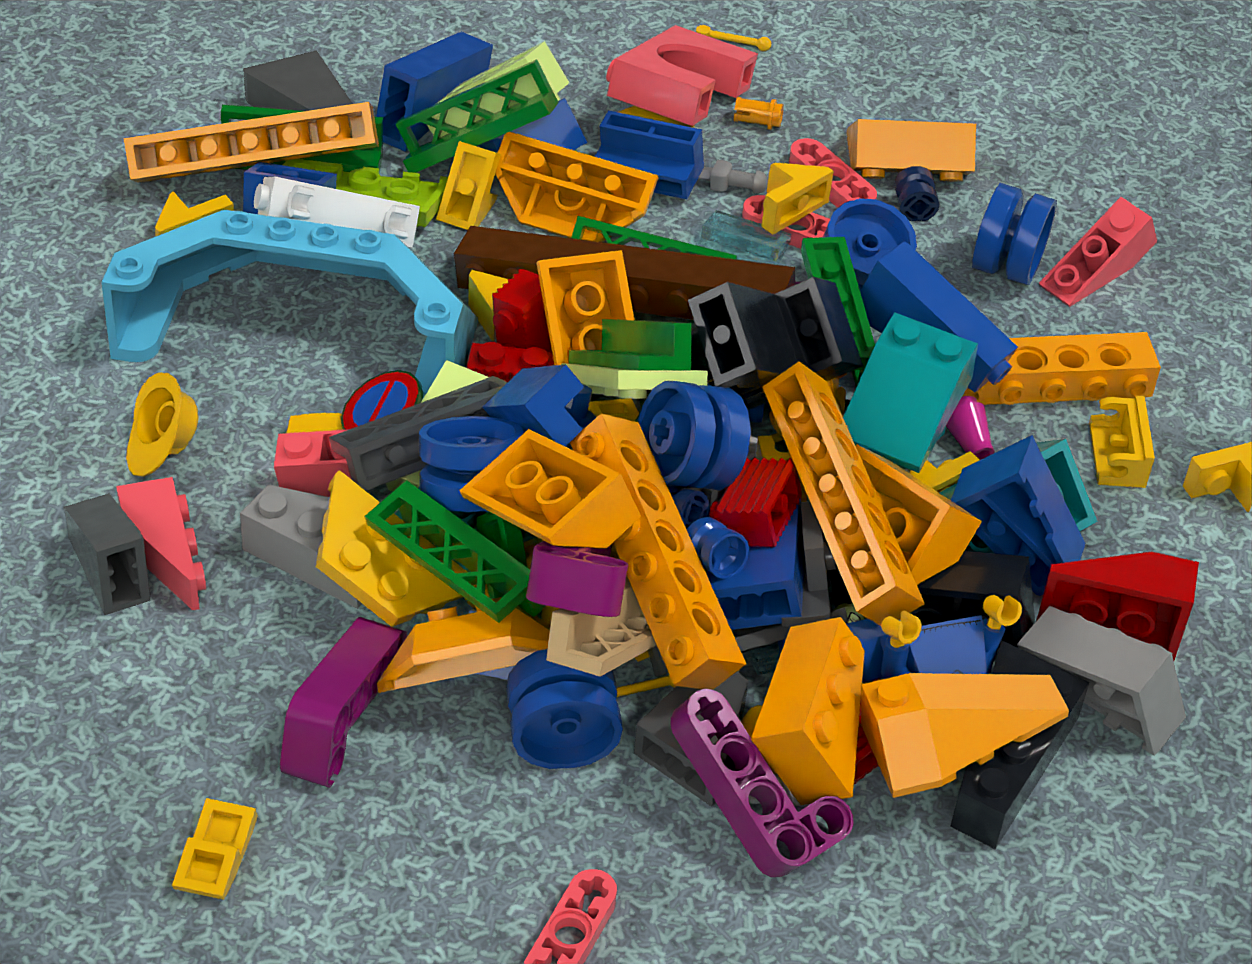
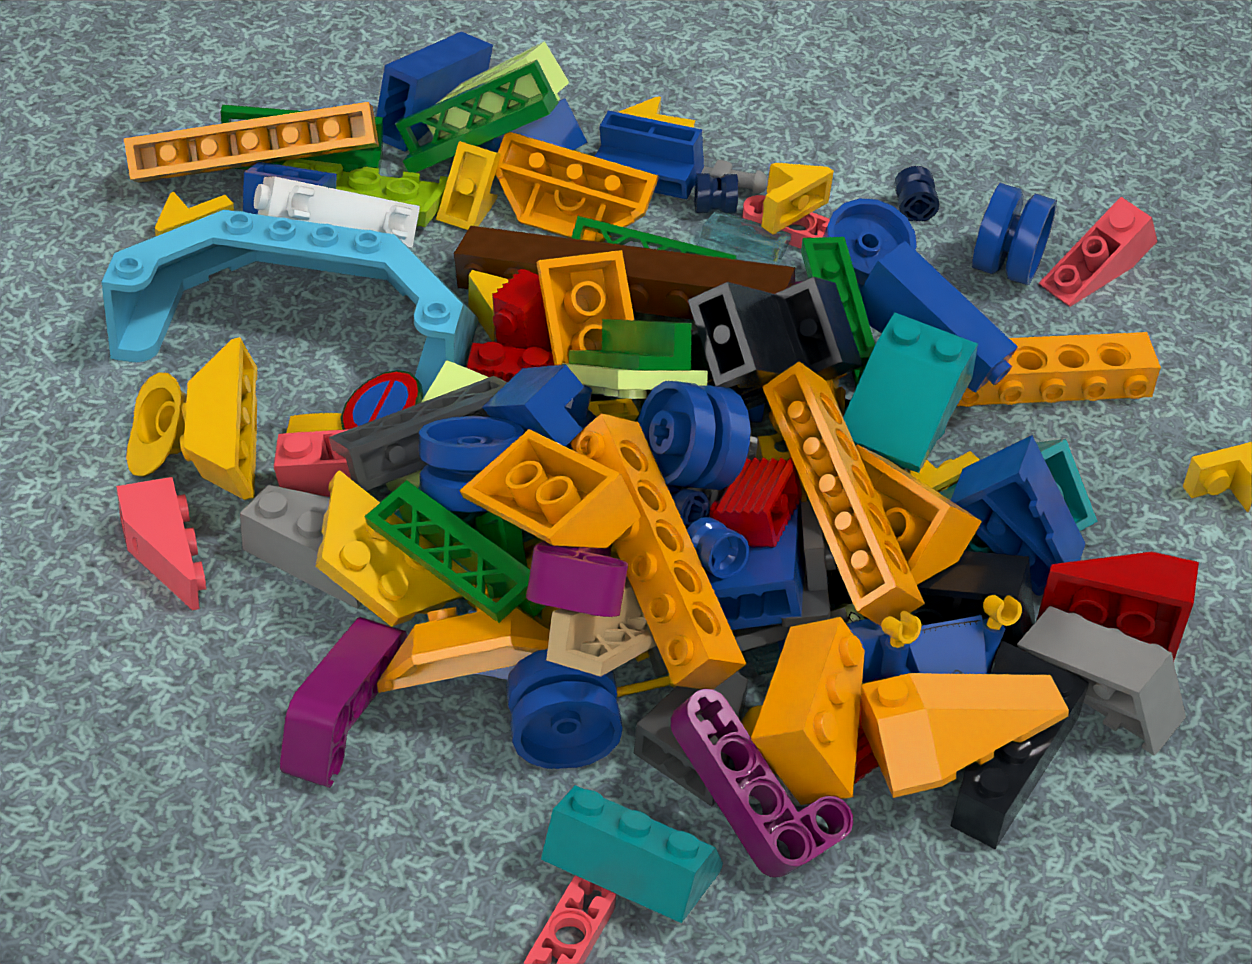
(109, 552): dark grey slope -> none
(216, 849): yellow slope -> none
(223, 420): none -> yellow wedge
(294, 84): dark grey slope -> none
(630, 853): none -> teal slope
(679, 72): coral arch -> none
(716, 193): none -> dark blue wheel
(759, 112): light orange pin -> none
(762, 43): yellow hinge -> none
(851, 185): coral beam -> none
(896, 145): light orange slope -> none
(970, 427): dark pink cone -> none
(1122, 443): yellow hinge -> none

